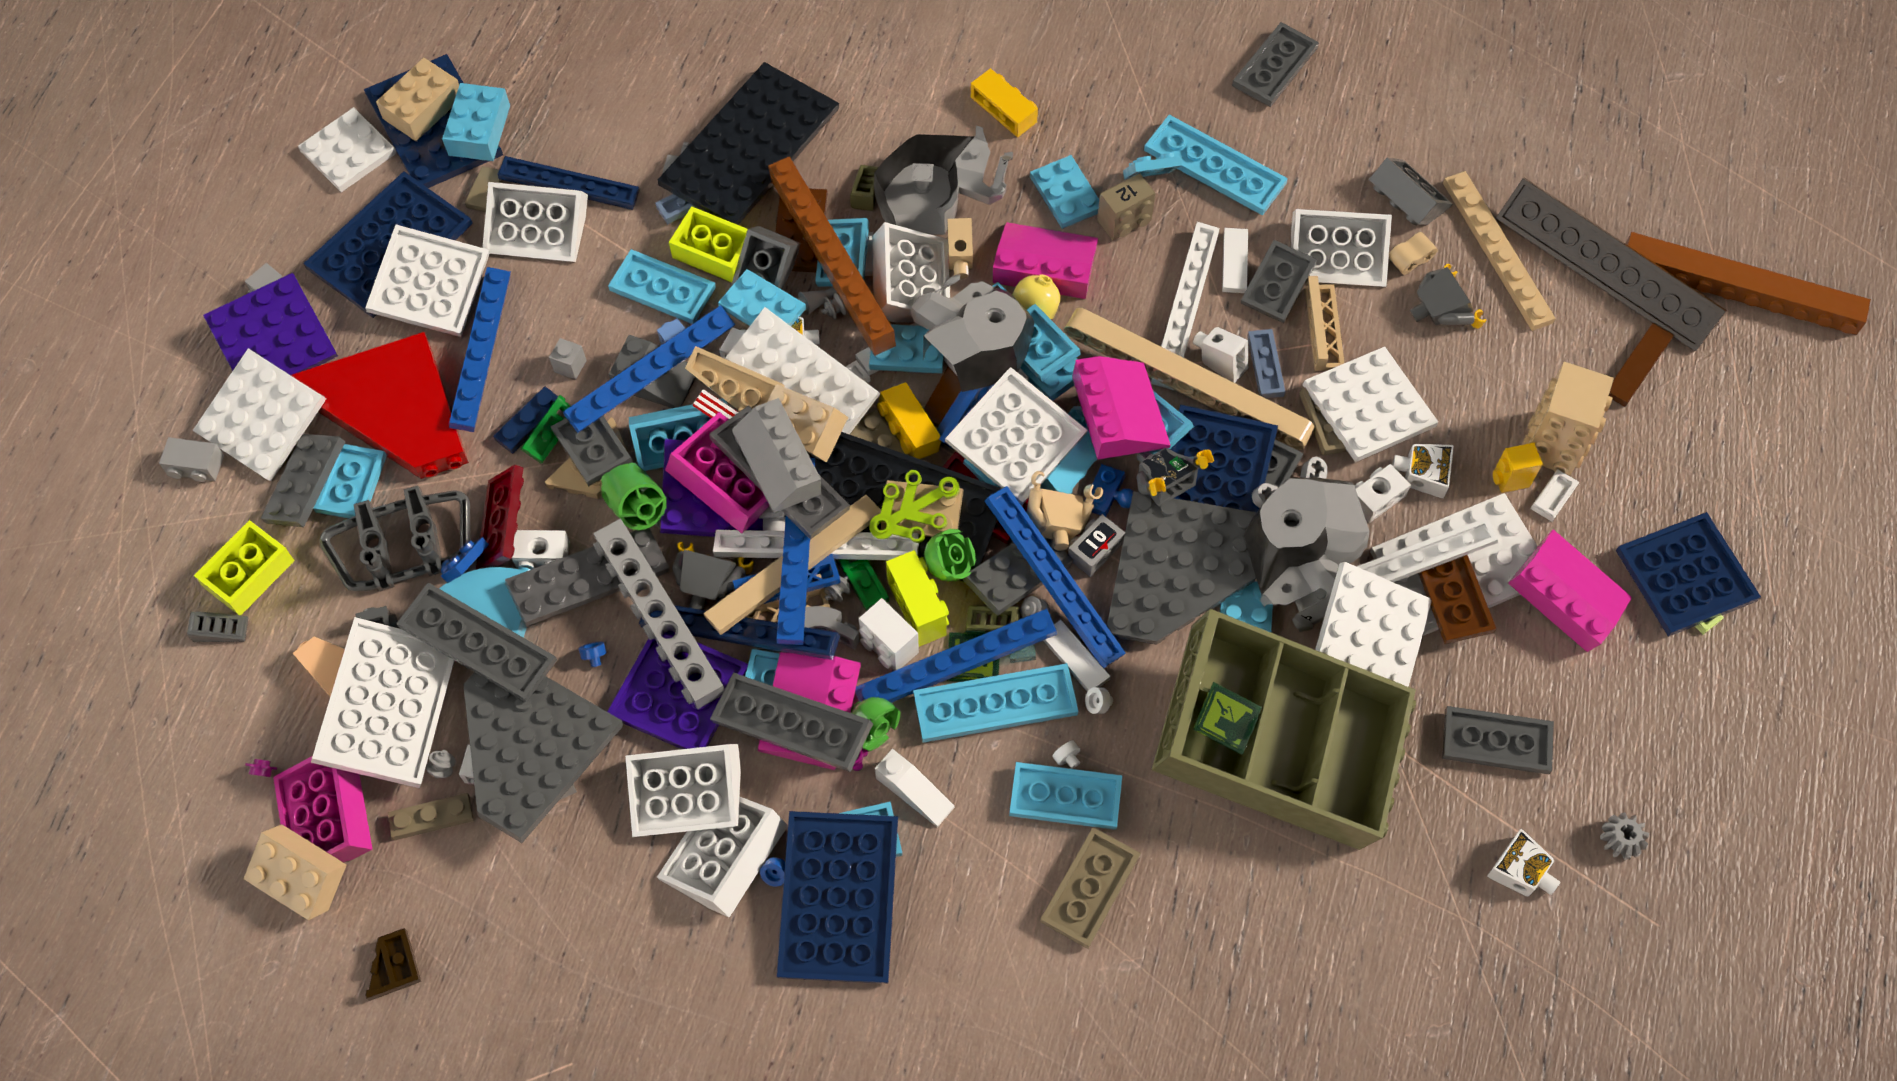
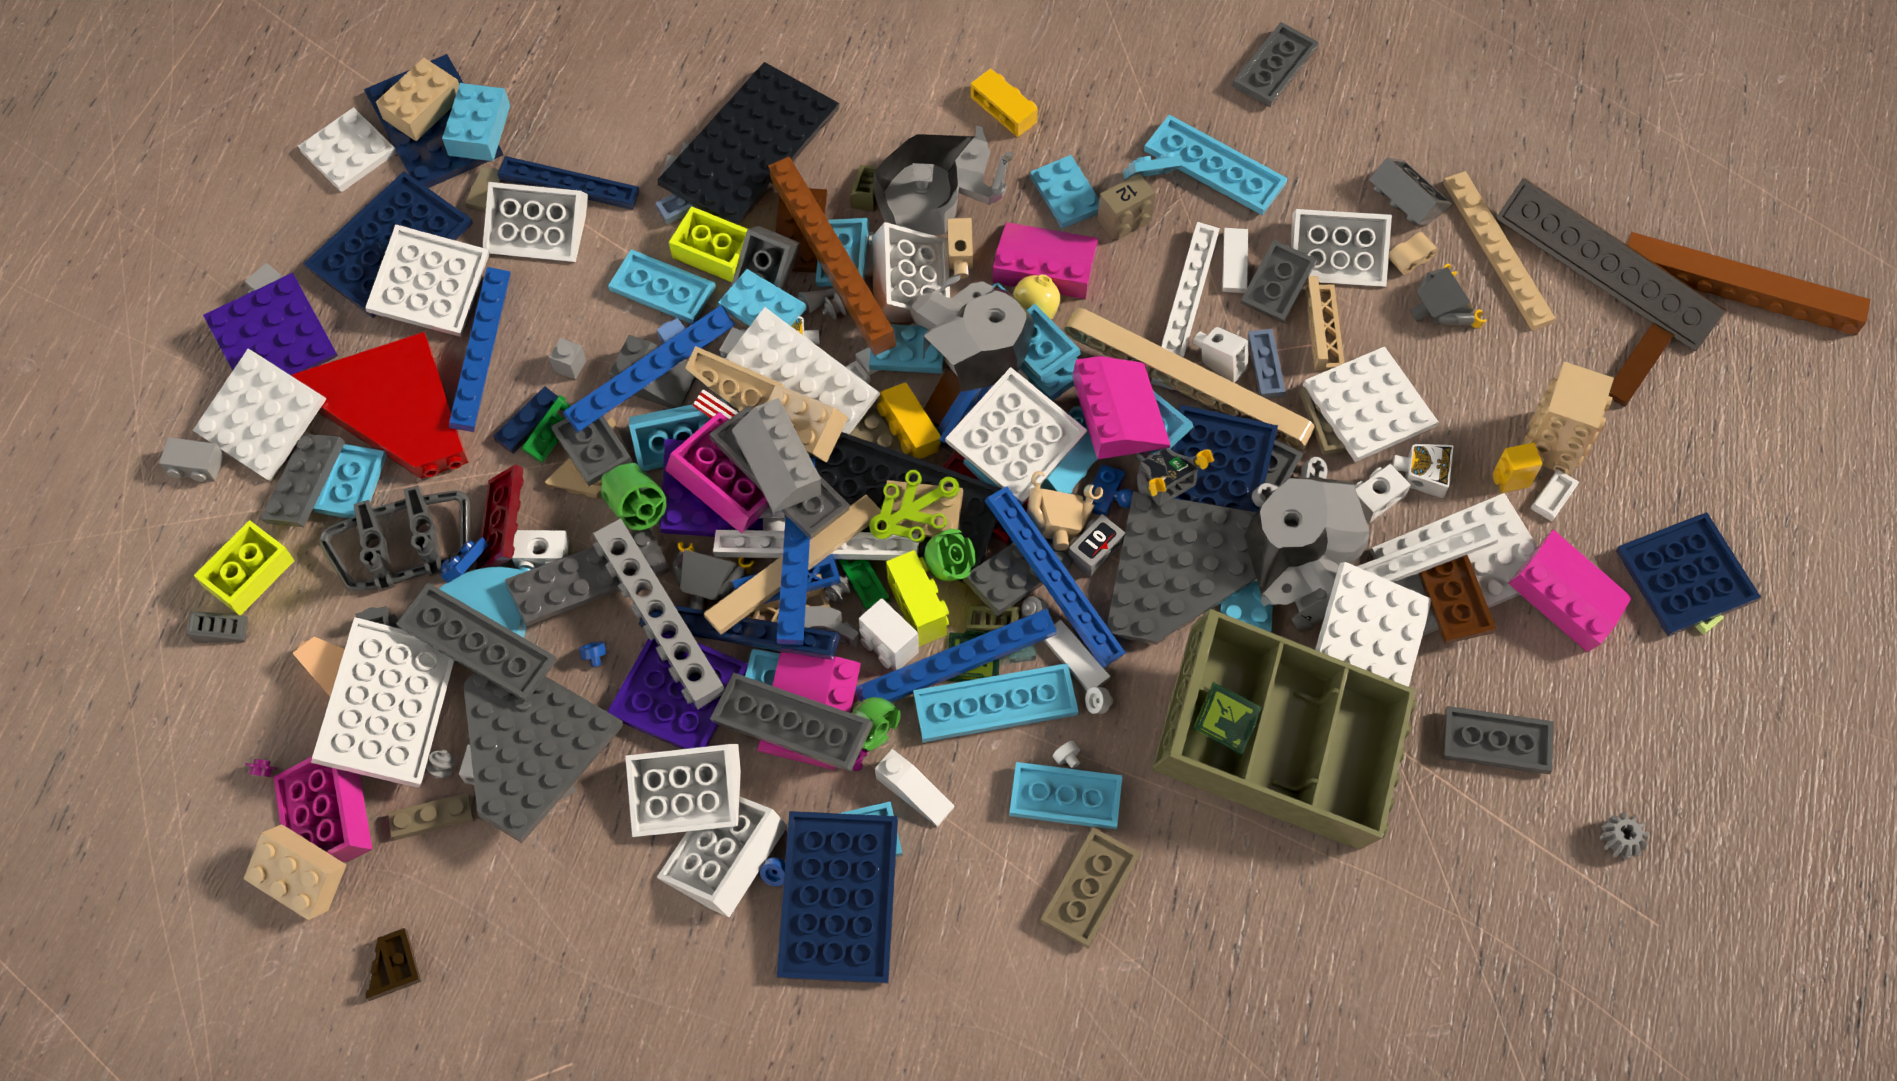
(1524, 866): torso -> none

